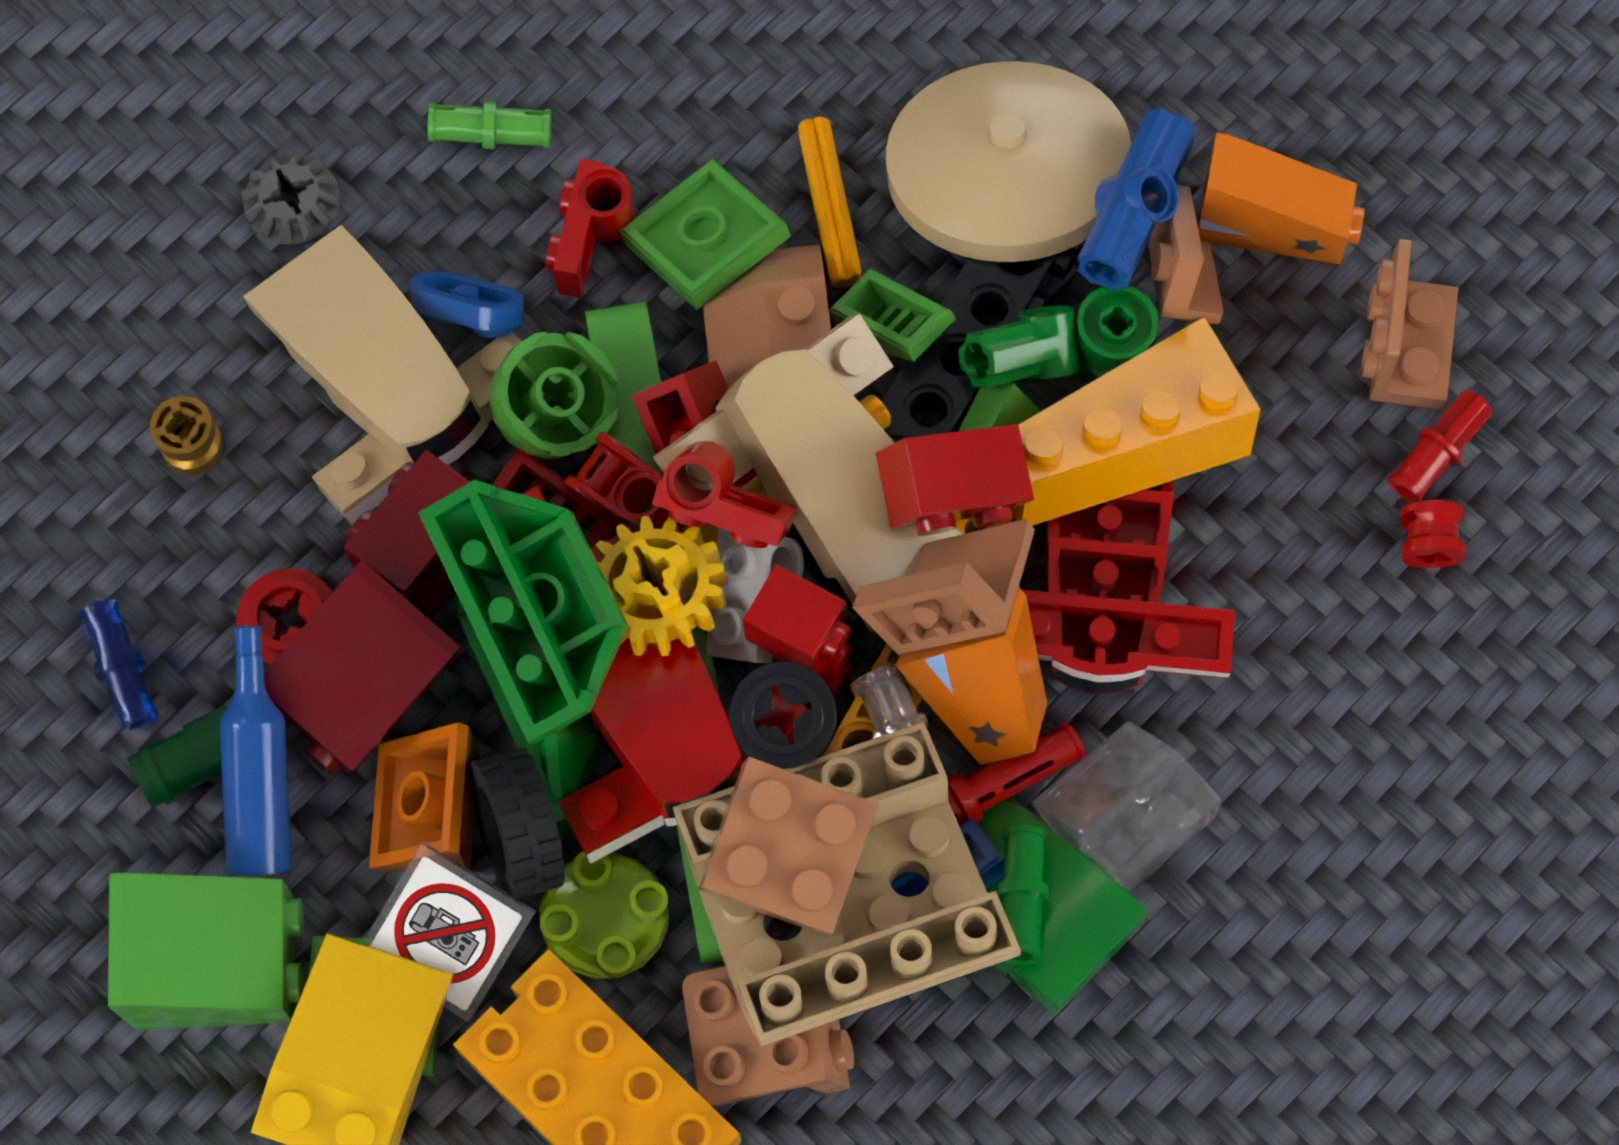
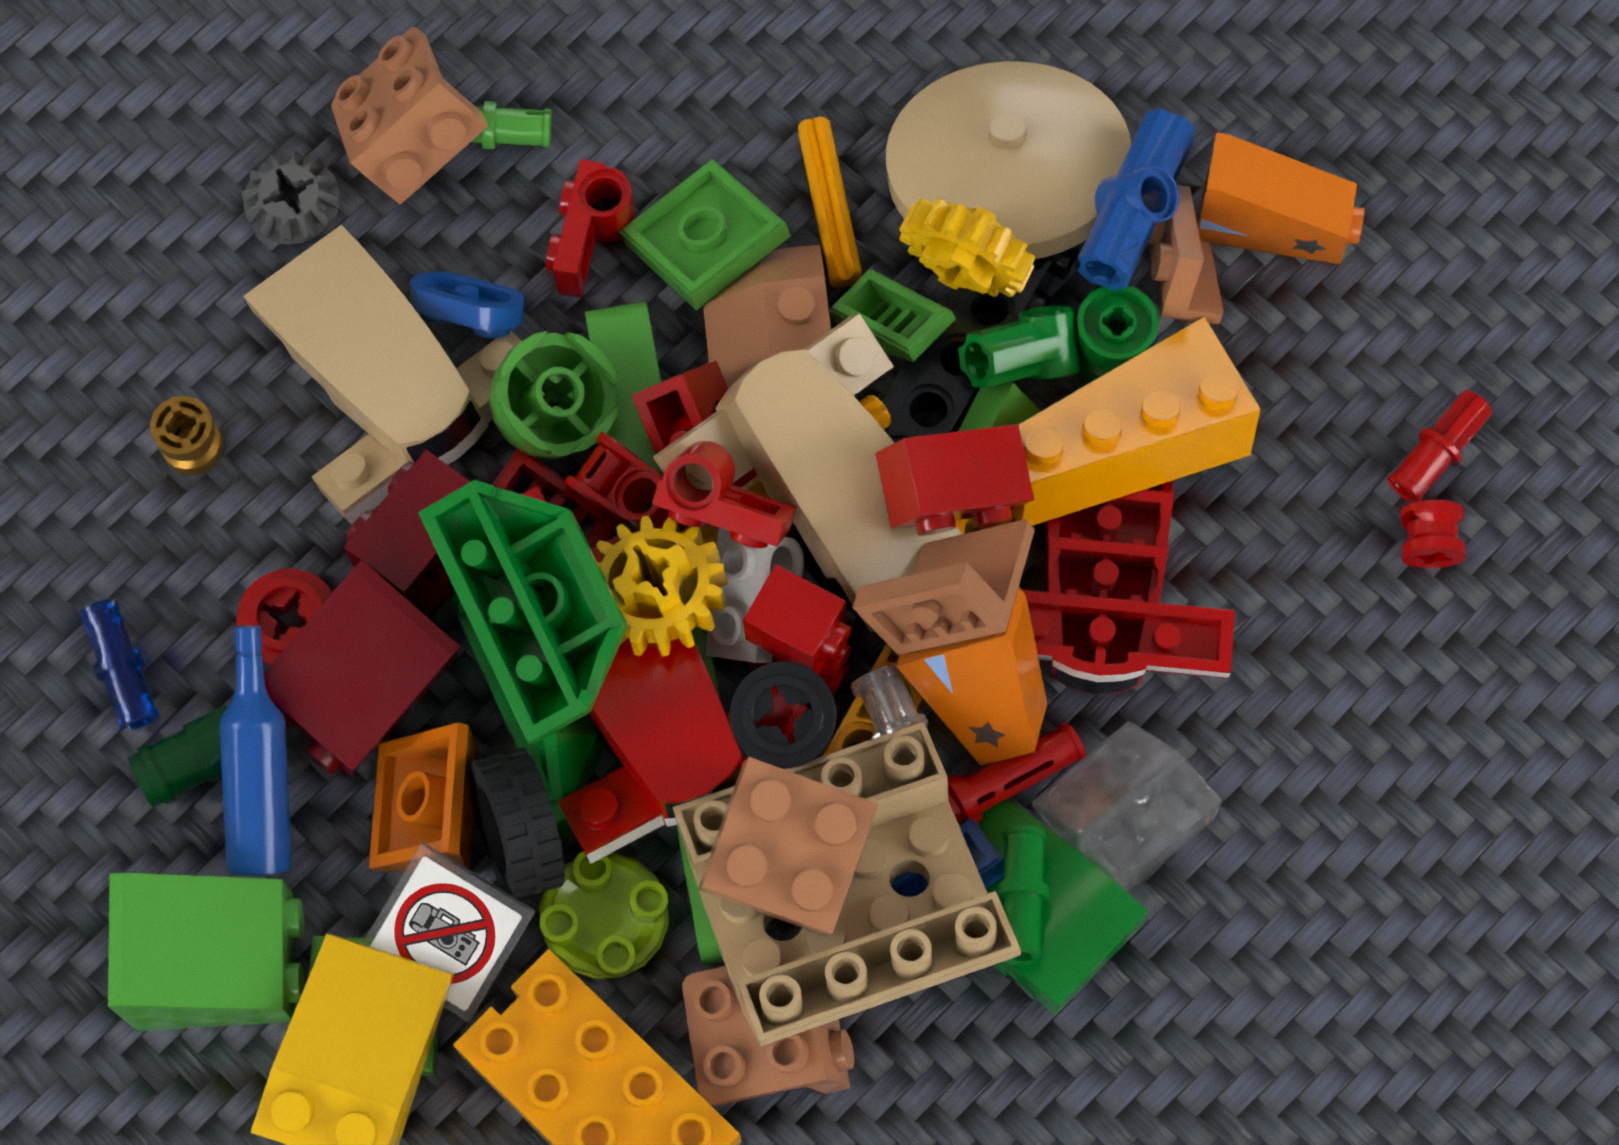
(403, 117): none -> nougat bracket
(966, 247): none -> yellow gear
(1409, 336): nougat bracket -> none

